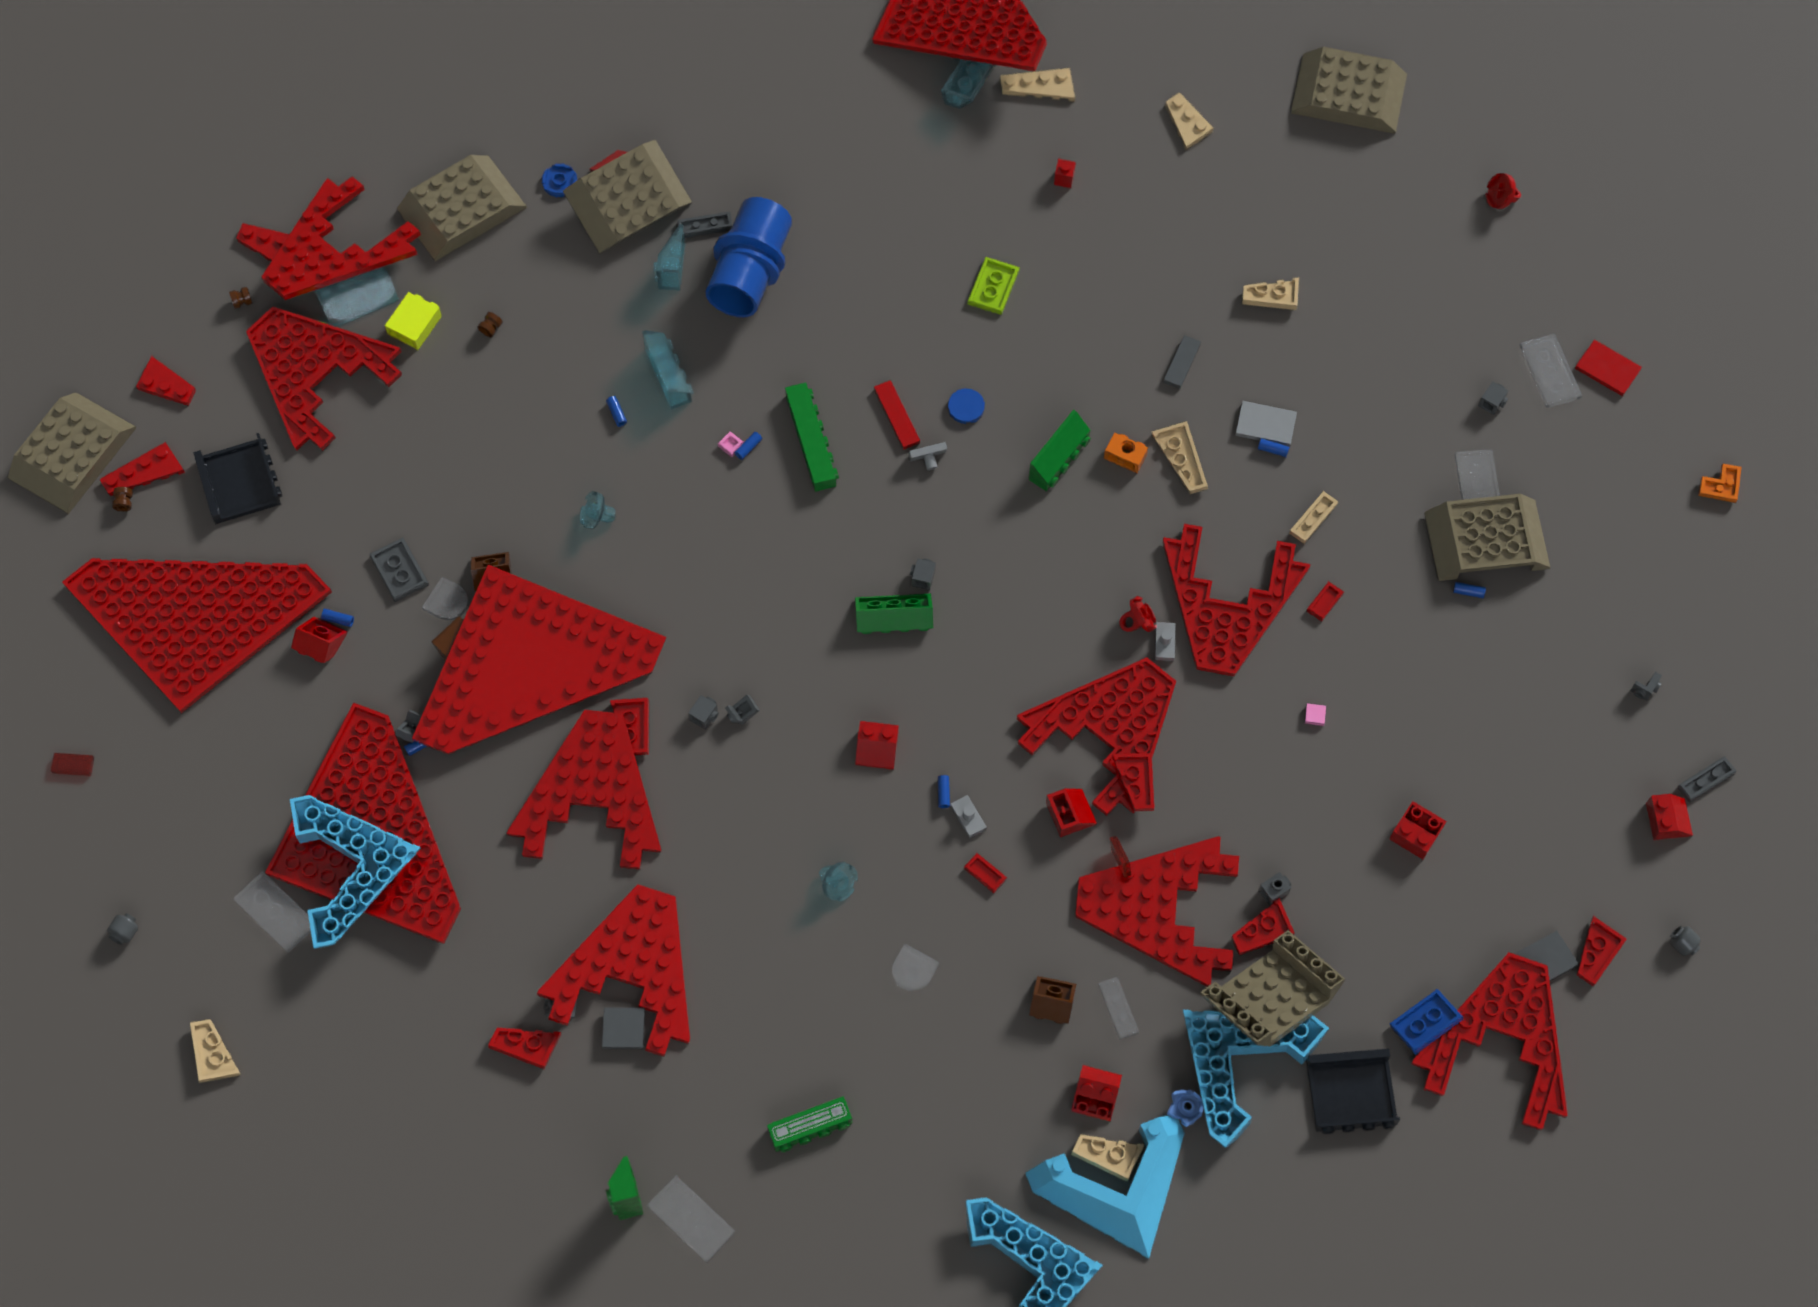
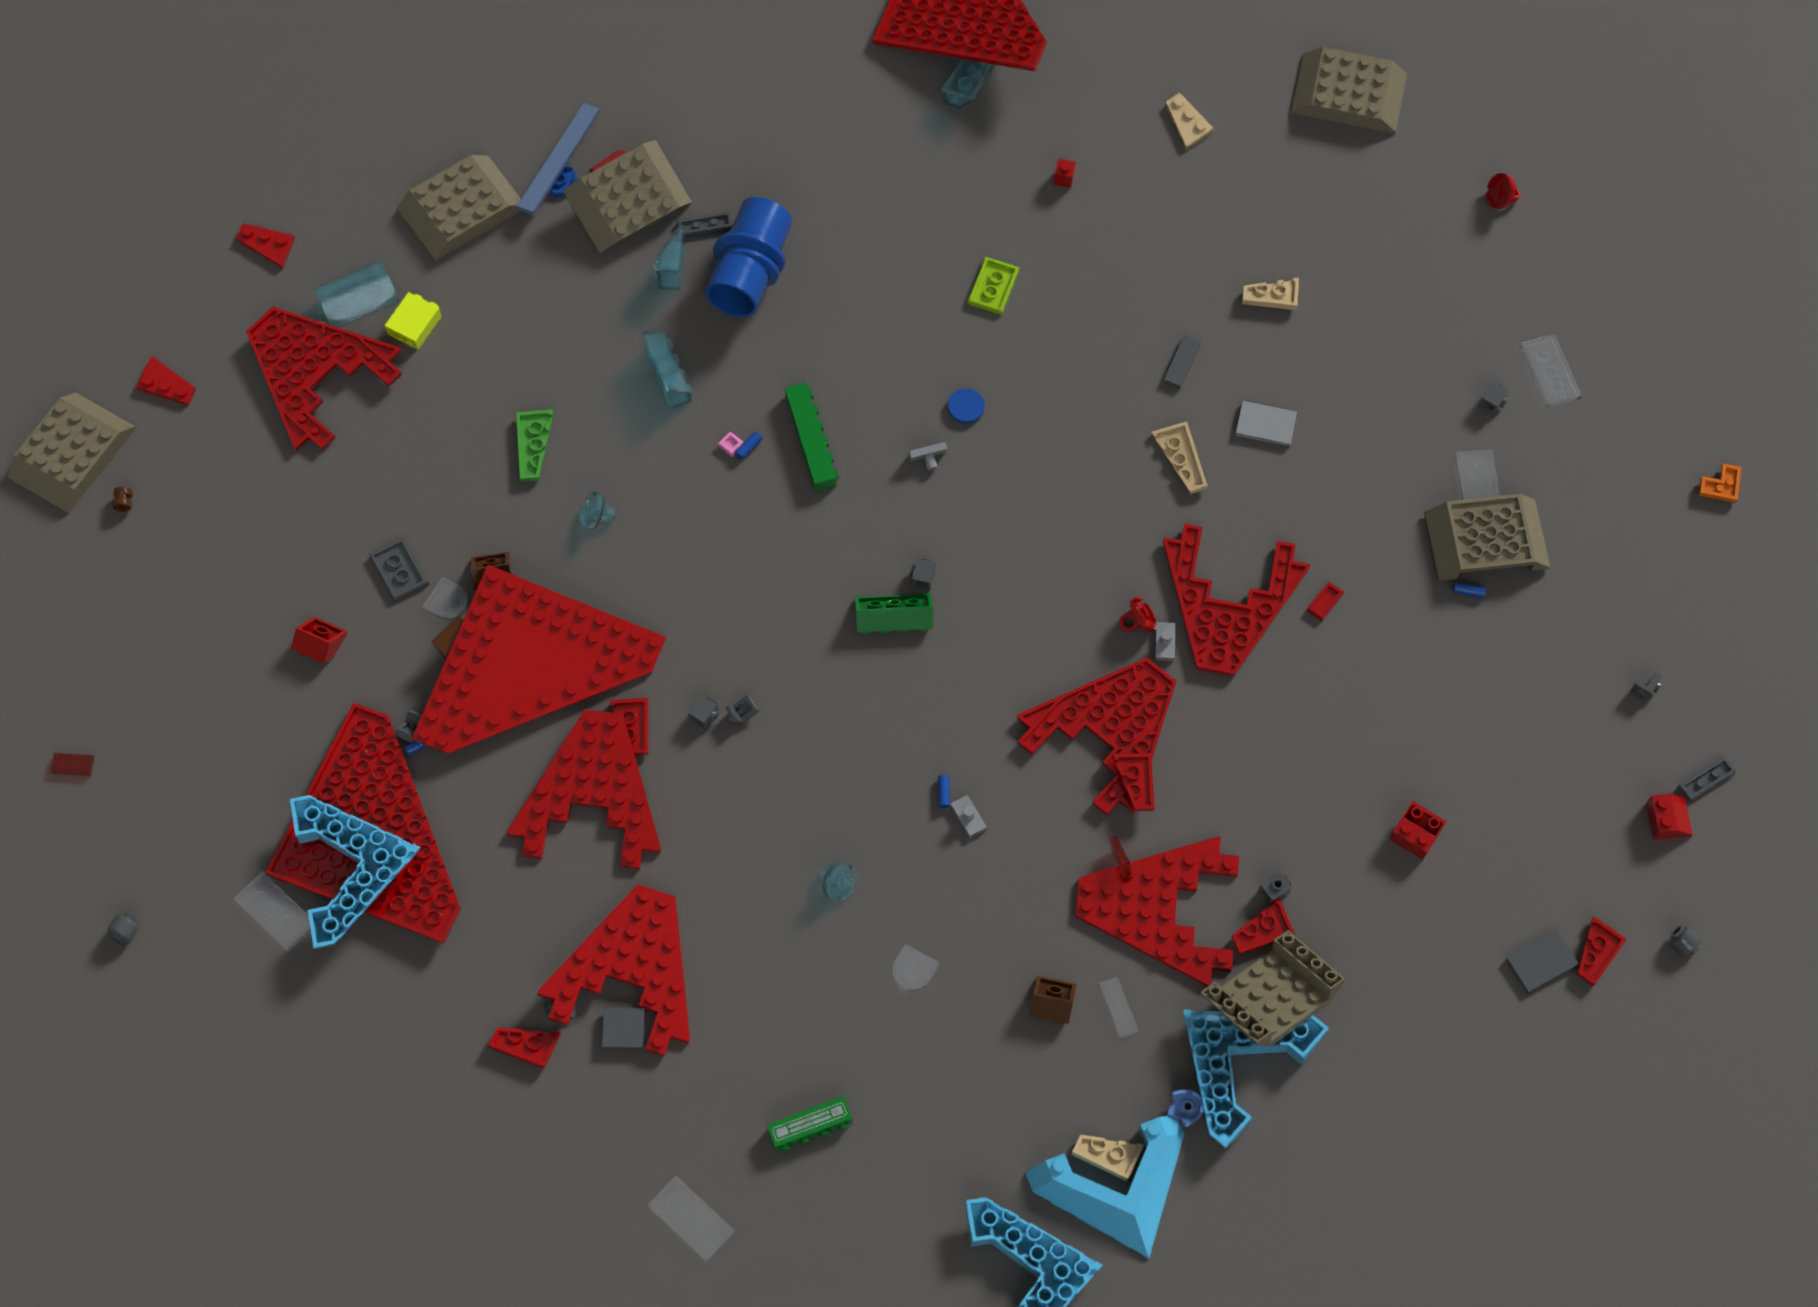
(151, 466): red wing -> none
(195, 618): red plate -> none
(211, 1055): tan wing -> none
(238, 480): black panel -> none
(239, 298): reddish brown wheel -> none
(311, 263): red wing -> none
(337, 617): blue axle -> none
(490, 324): reddish brown wheel -> none
(533, 436): none -> bright green wing
(558, 159): none -> sand blue tile
(616, 411): blue axle -> none
(623, 1192): green slope -> none
(877, 745): red slope -> none
(897, 415): red tile -> none
(985, 873): red tile -> none
(1041, 83): tan wing -> none
(1059, 452): green slope -> none
(1070, 811): red slope -> none
(1096, 1093): red slope -> none
(1130, 461): orange brick -> none
(1273, 447): blue axle -> none
(1313, 517): tan plate -> none
(1315, 714): bright pink tile -> none
(1352, 1091): black panel -> none
(1426, 1021): blue tile -> none
(1520, 1005): red wing -> none
(1608, 367): red tile -> none

